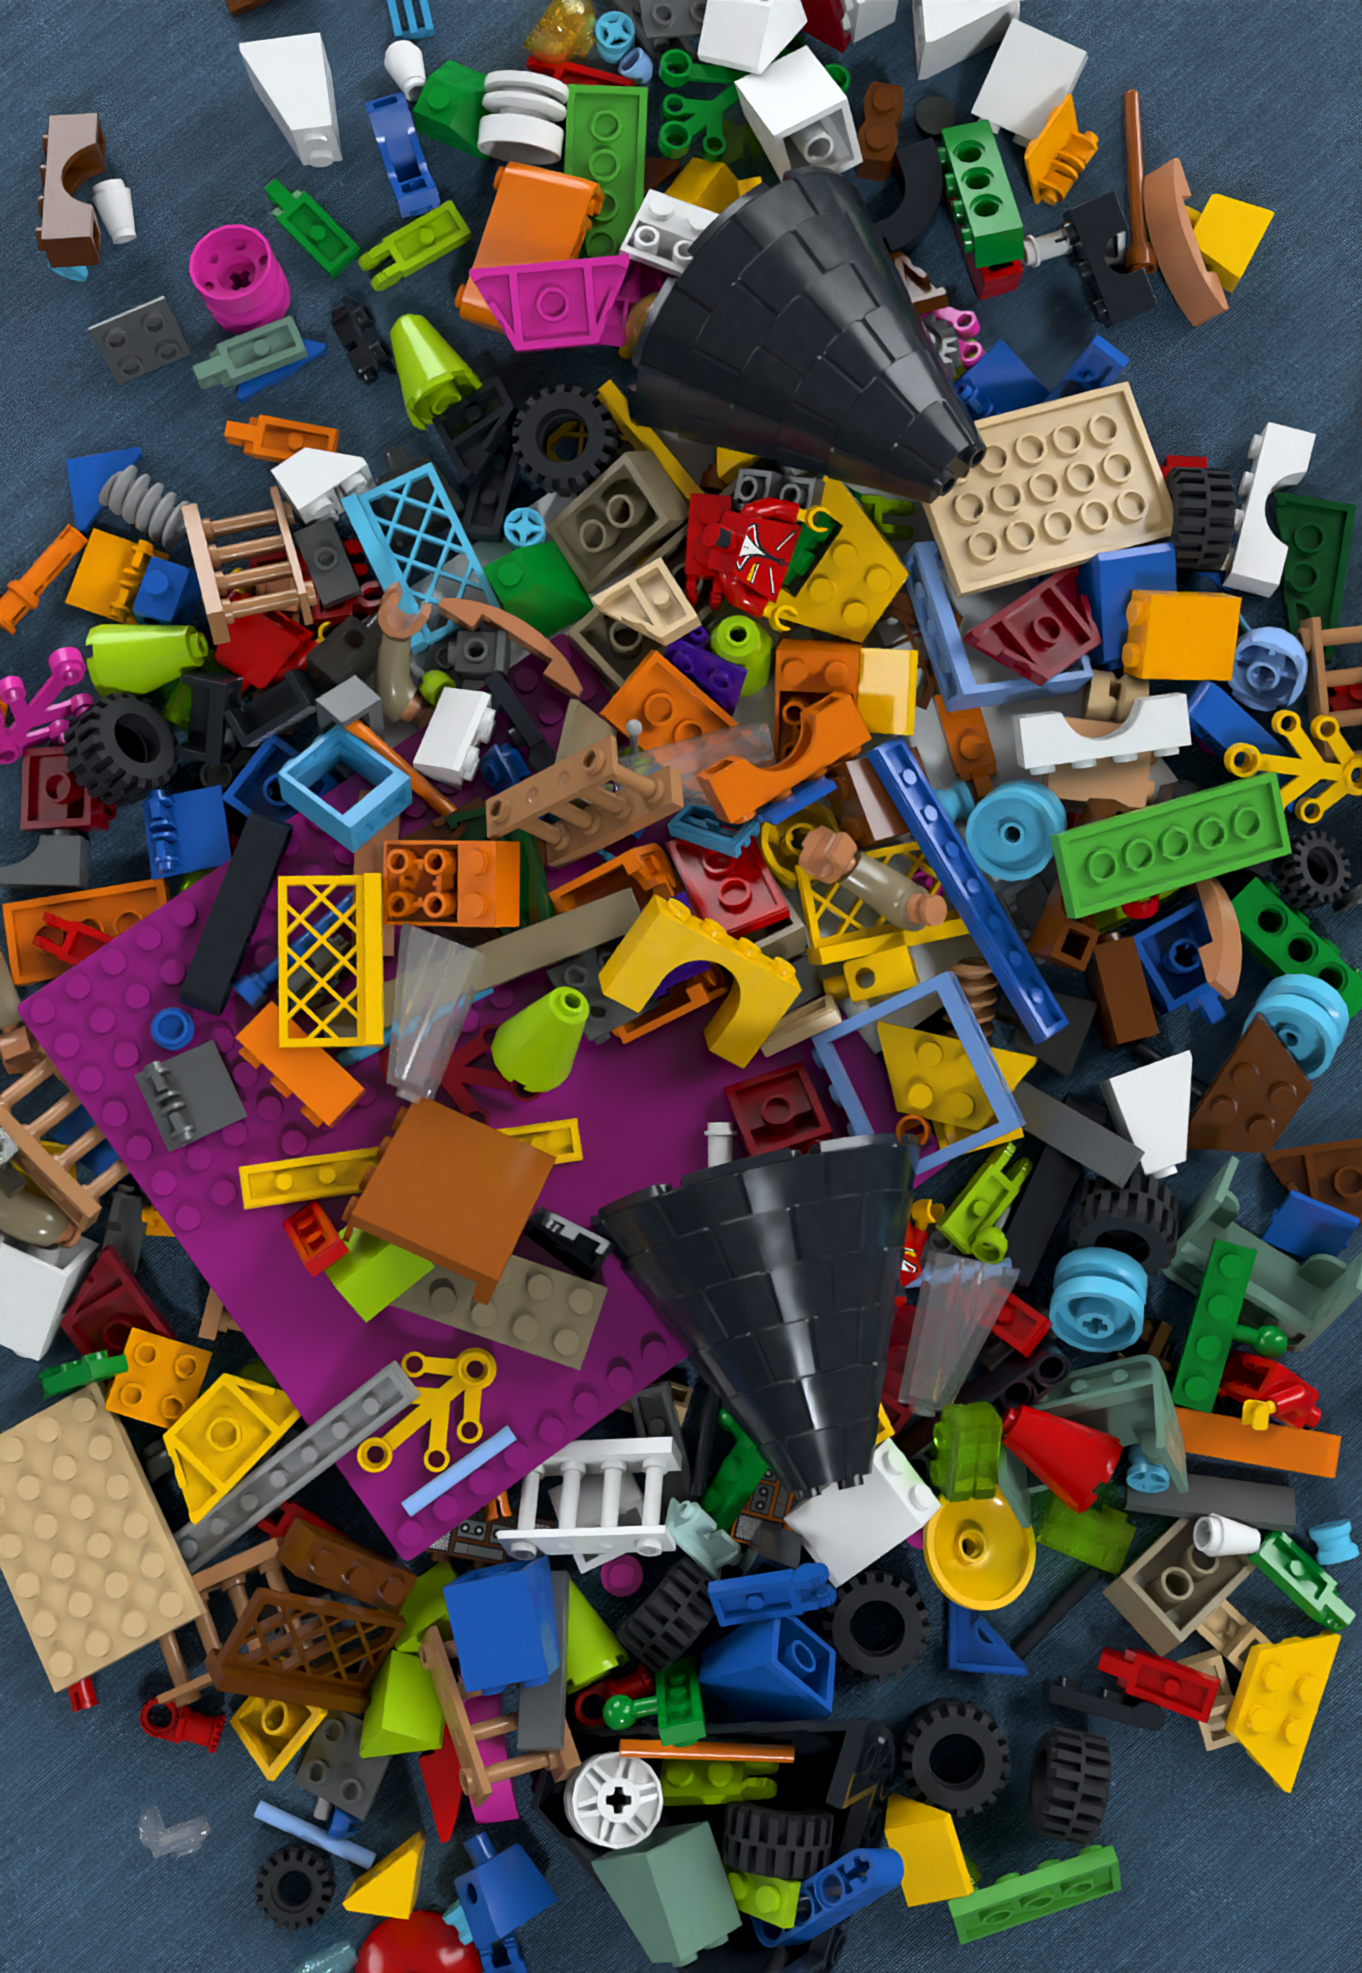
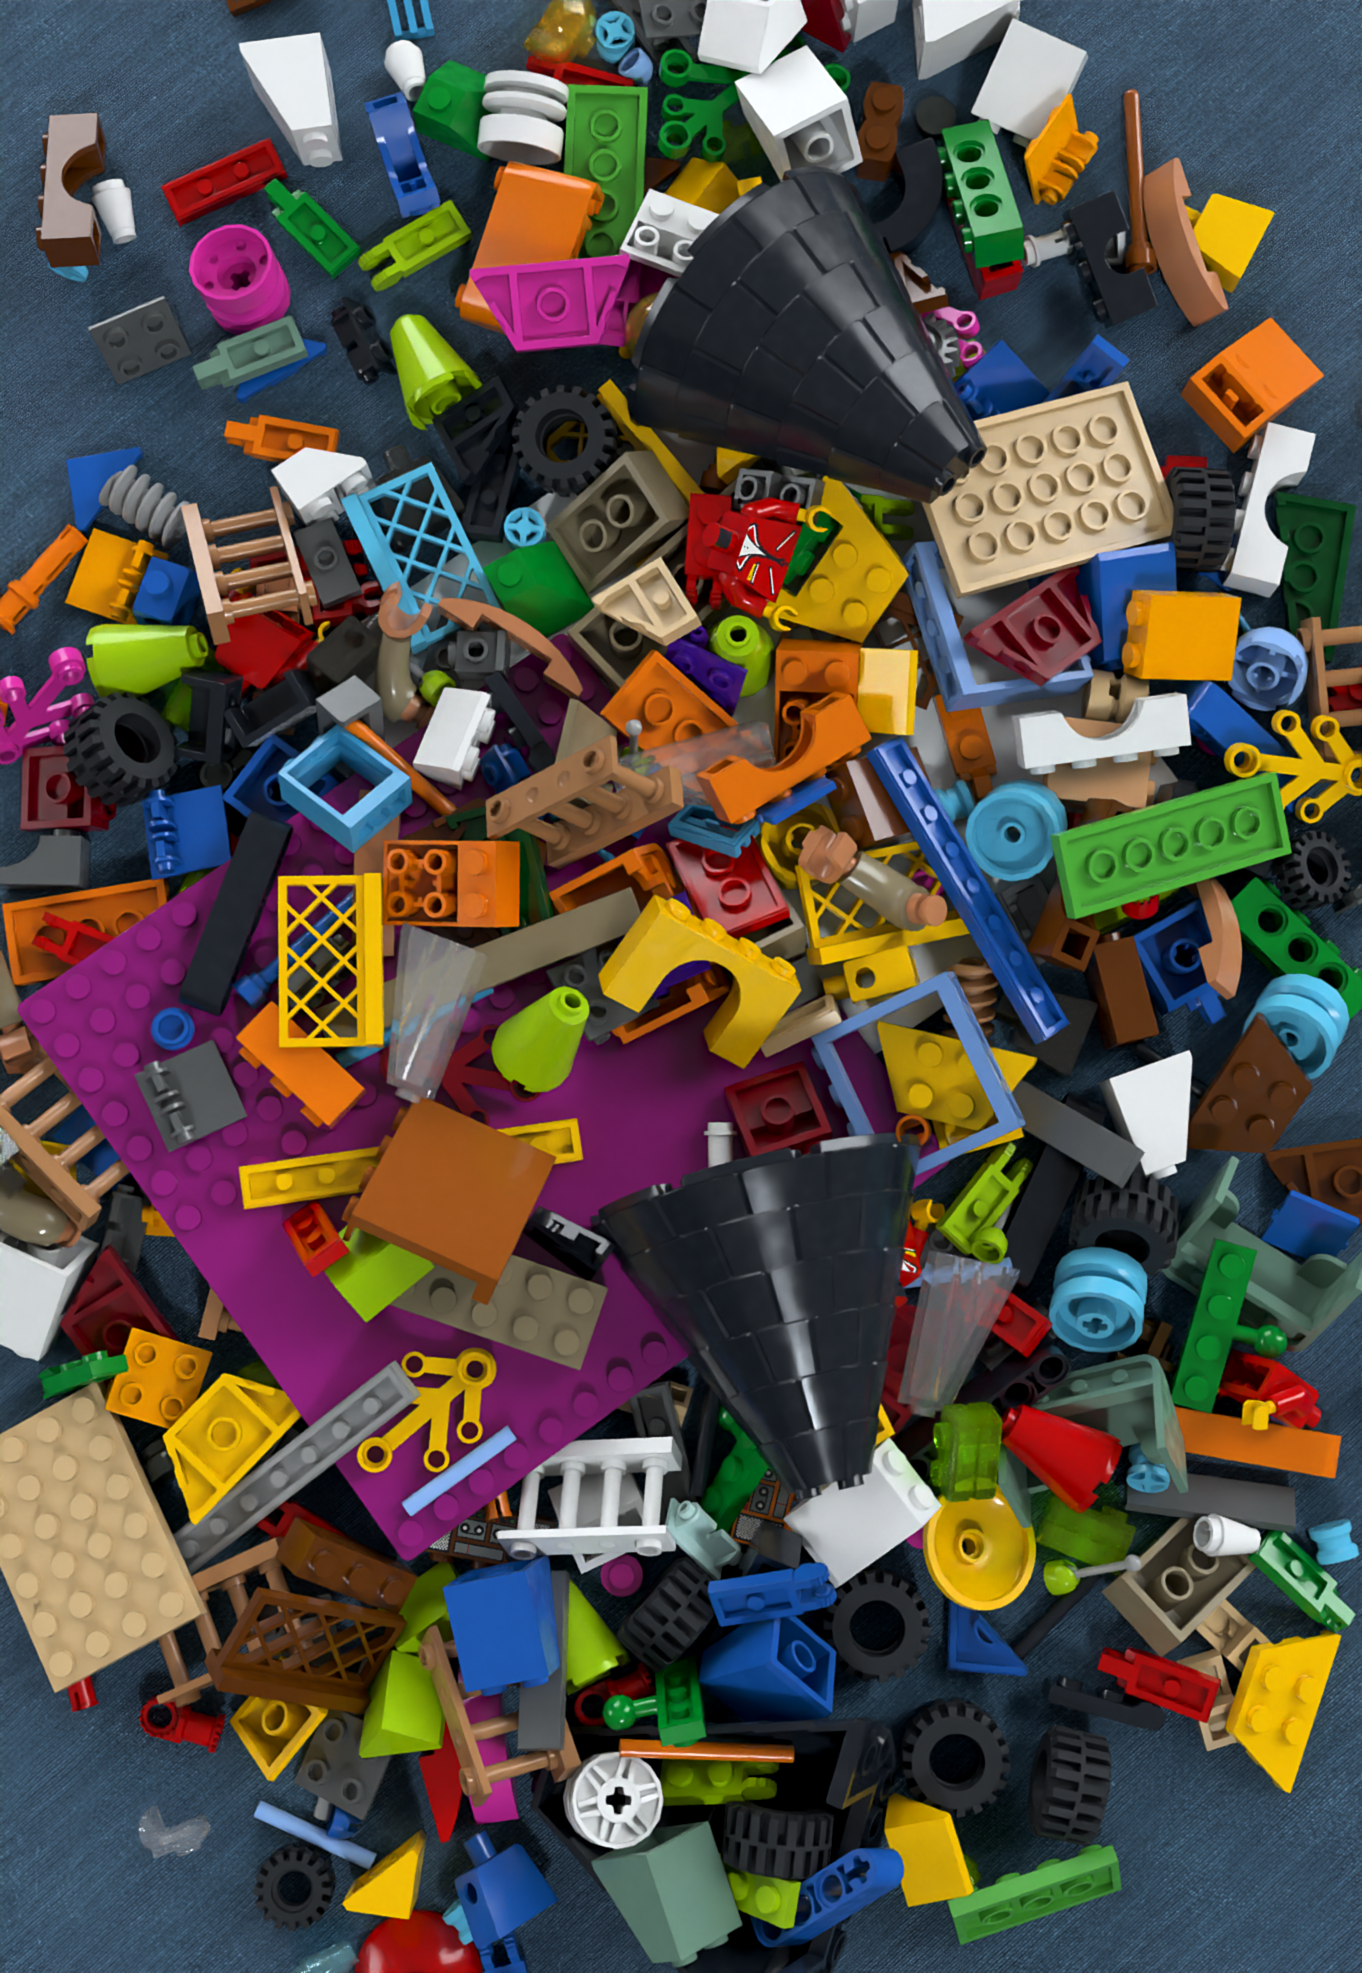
(224, 181): none -> red tile
(1063, 1575): none -> hinge
(1250, 384): none -> orange slope

